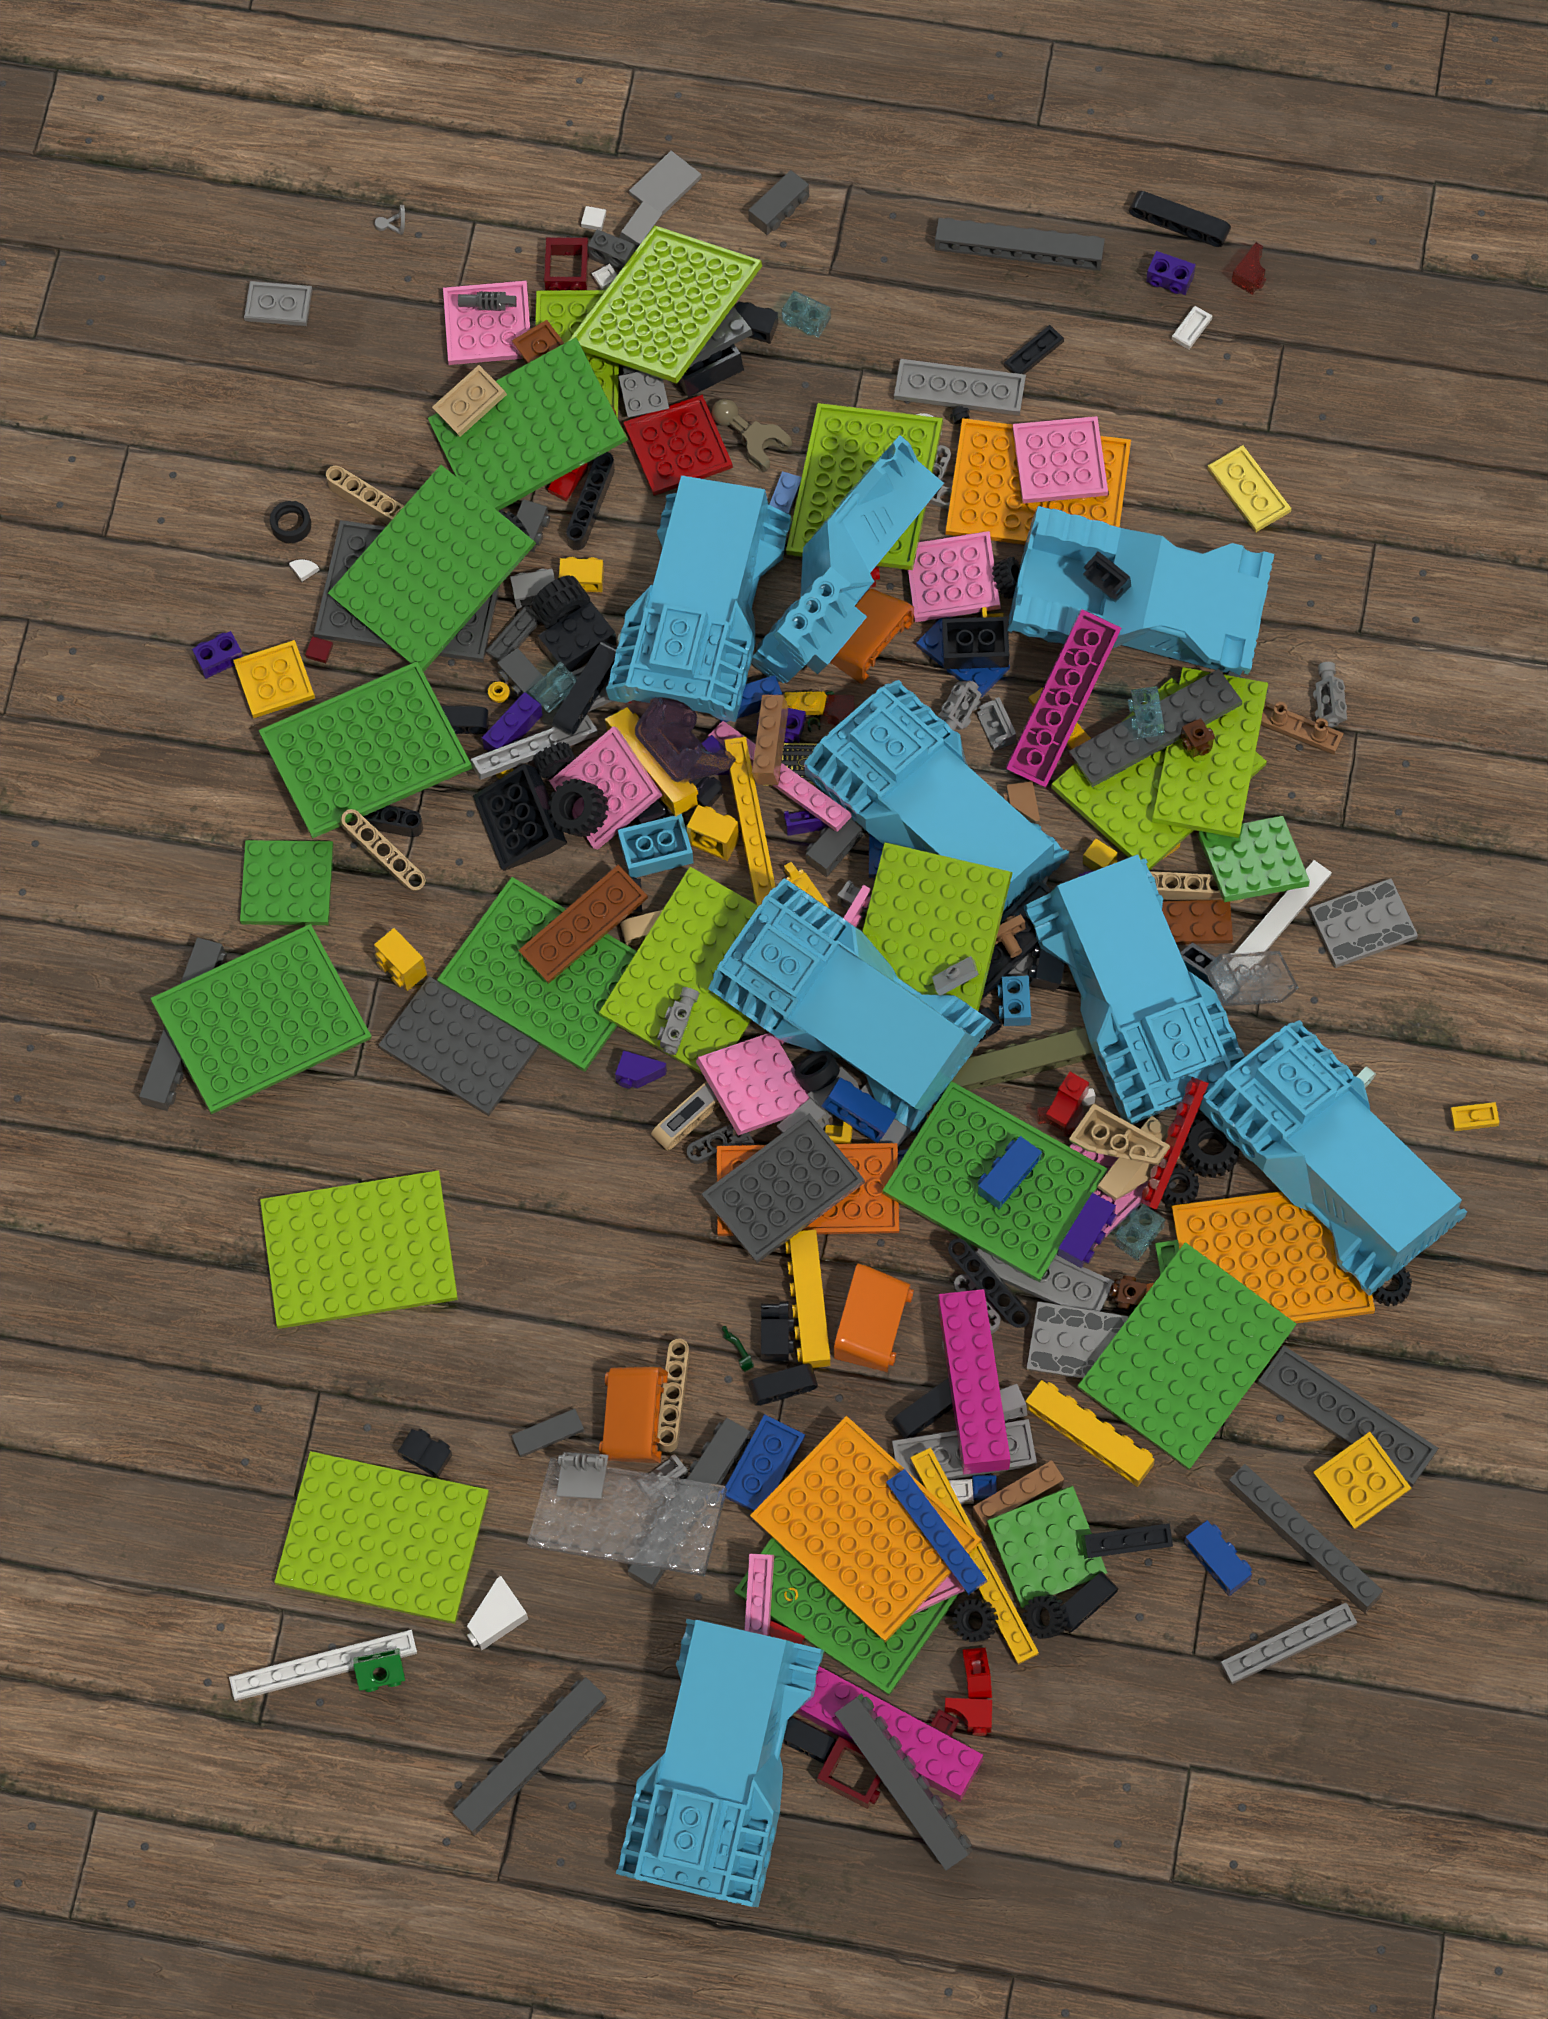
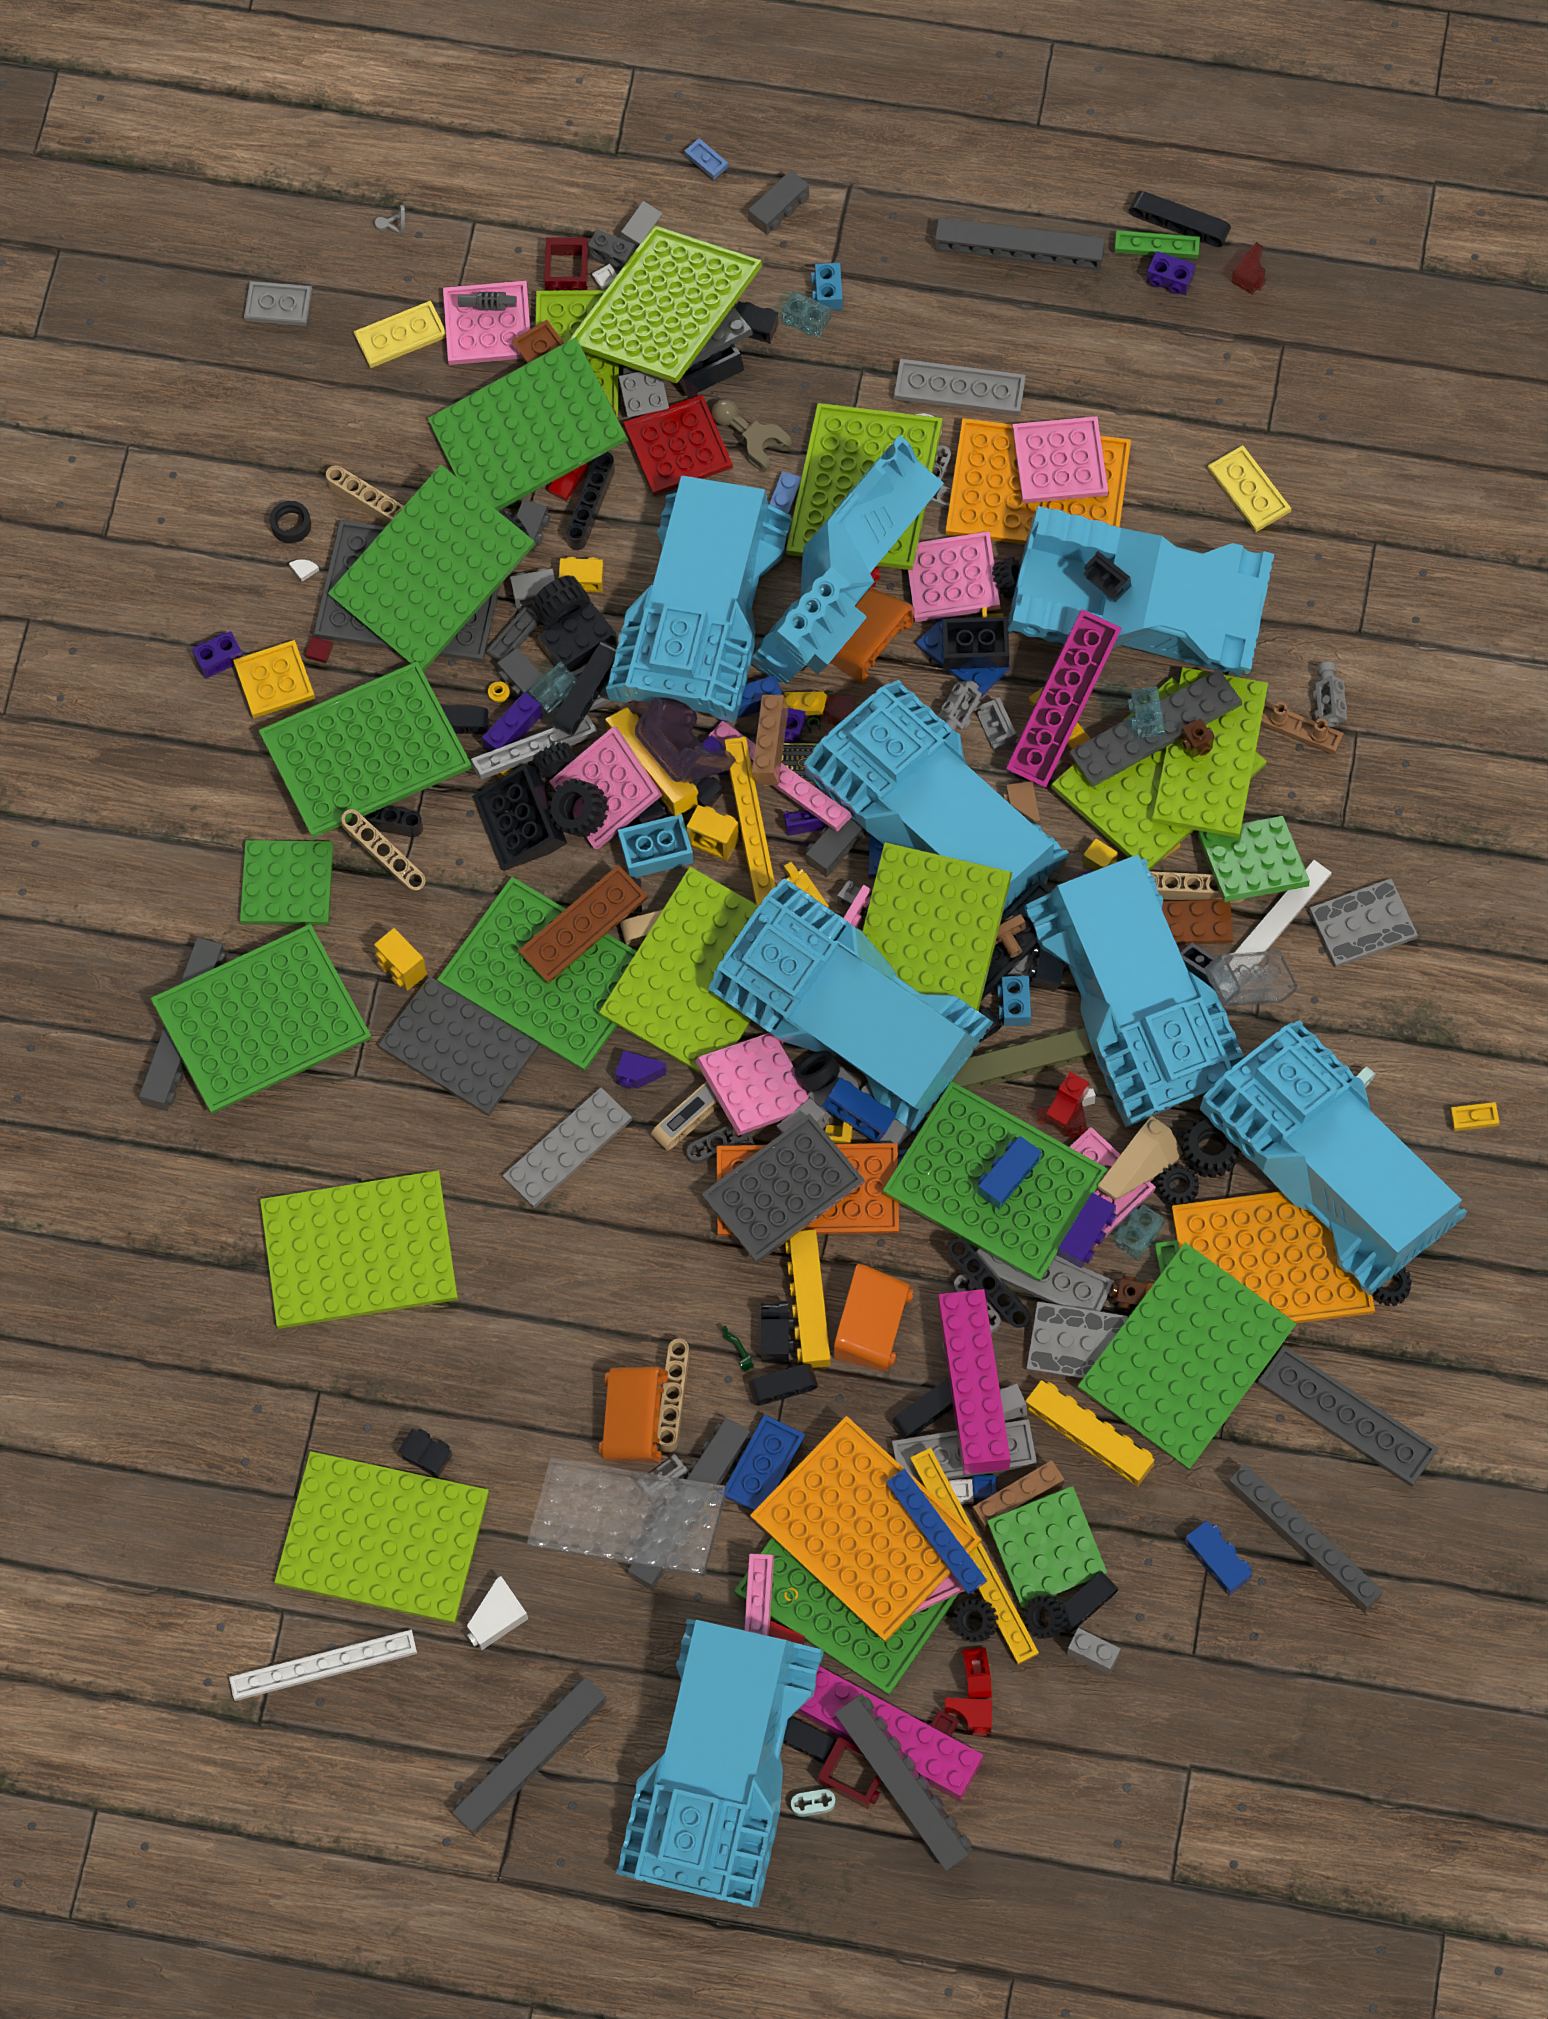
(389, 1660): green brick -> none
(400, 334): none -> light yellow tile
(469, 400): tan plate -> none
(547, 1433): dark grey tile -> none
(567, 1148): none -> light grey plate
(581, 1475): light grey hinge -> none
(593, 218): white tile -> none
(665, 183): light grey tile -> none
(674, 1030): light grey brick -> none
(706, 159): none -> medium blue plate
(813, 1796): none -> light aqua beam
(828, 286): none -> dark azure brick
(955, 976): light grey plate -> none
(959, 413): black plate -> none
(1034, 351): black tile -> none
(1093, 1651): none -> light grey brick
(1113, 1136): tan wedge -> none
(1126, 1541): black plate -> none
(1148, 243): none -> bright green plate
(1176, 1138): red plate -> none
(1191, 327): white tile -> none
(1288, 1643): light grey plate -> none
(1362, 1480): yellow plate -> none

